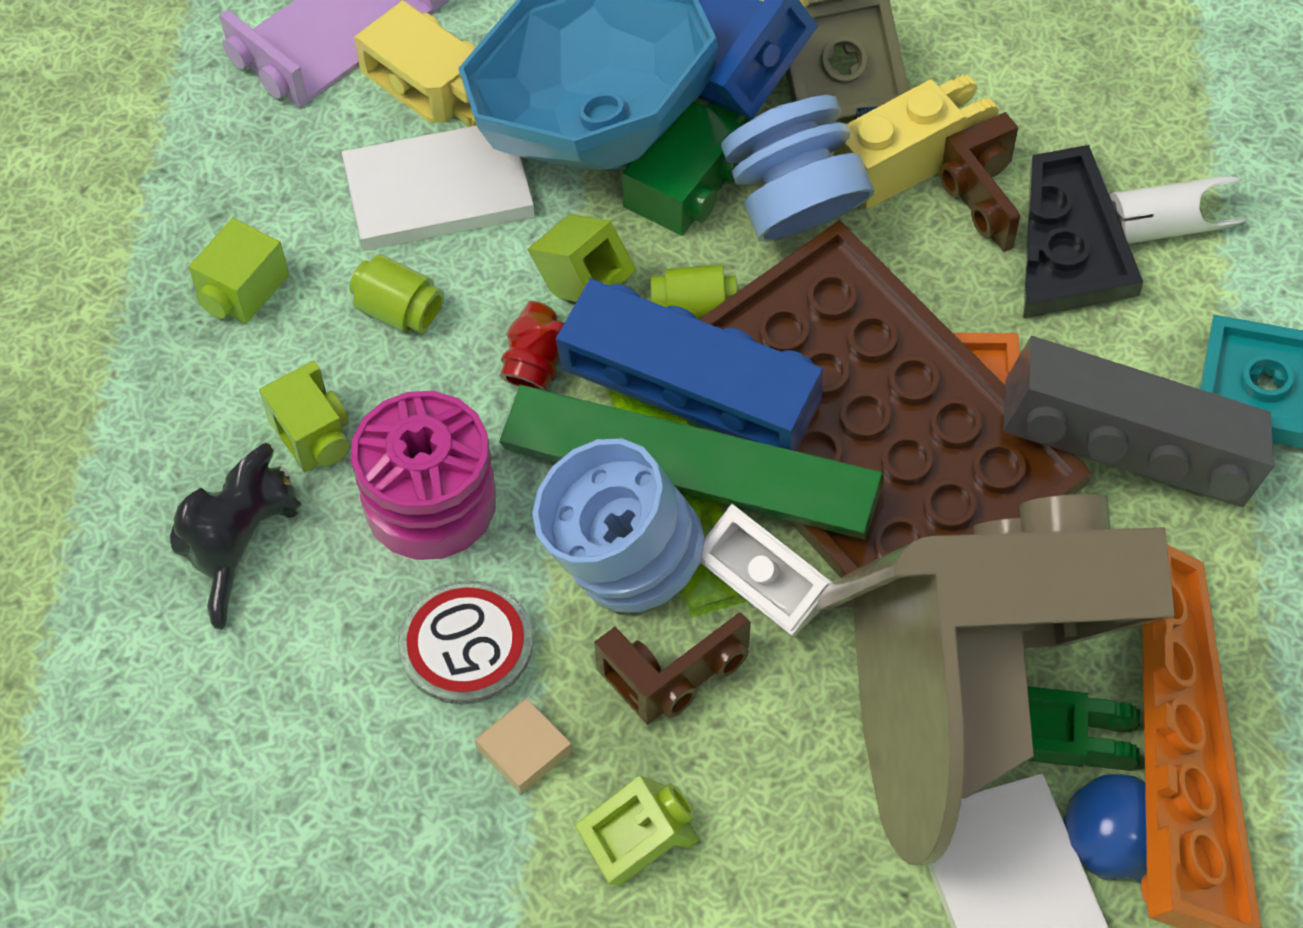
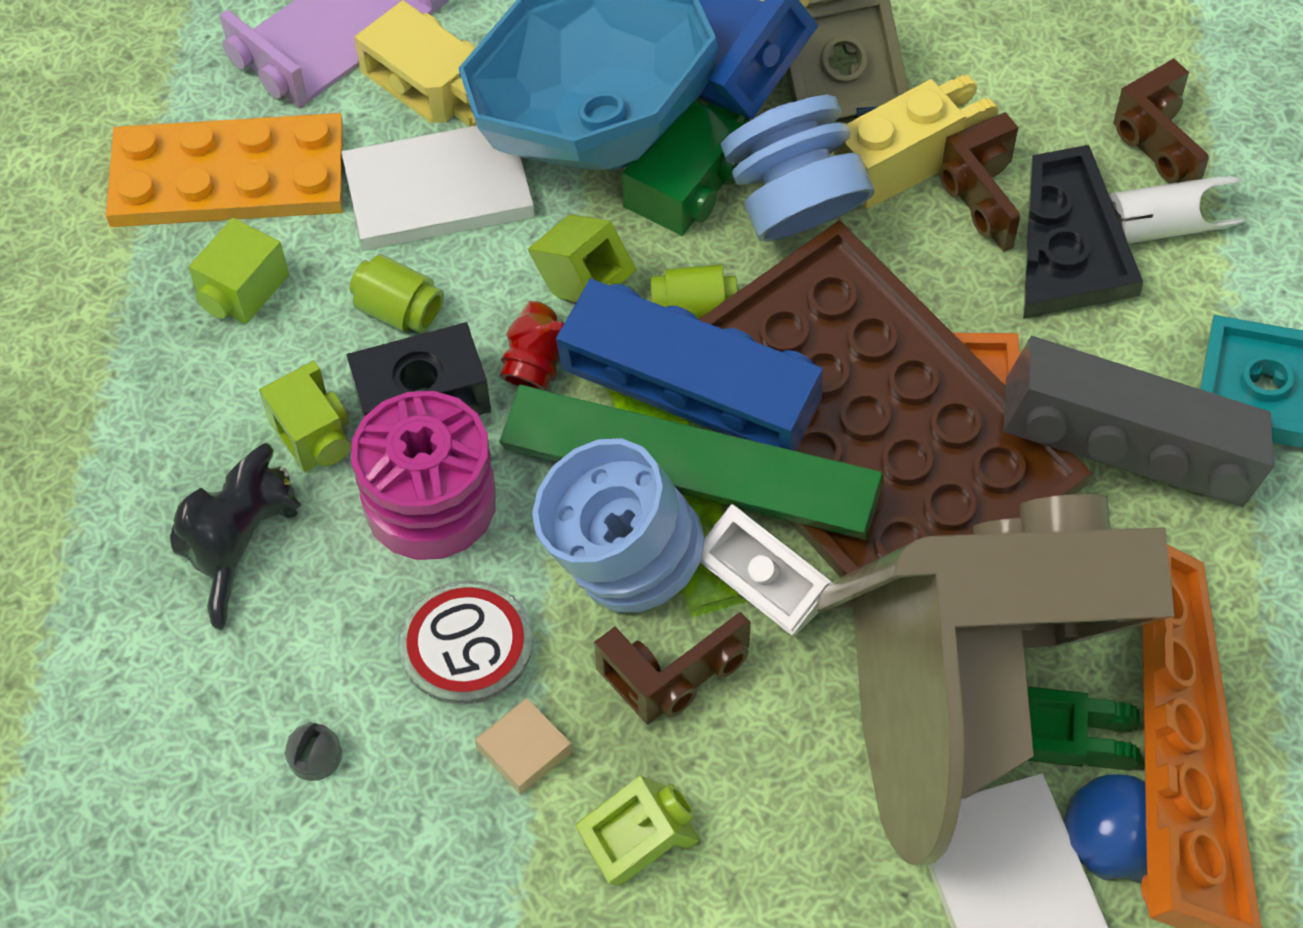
(226, 170): none -> light orange plate
(322, 754): none -> dark grey hinge
(432, 360): none -> black brick
(1145, 122): none -> reddish brown bracket

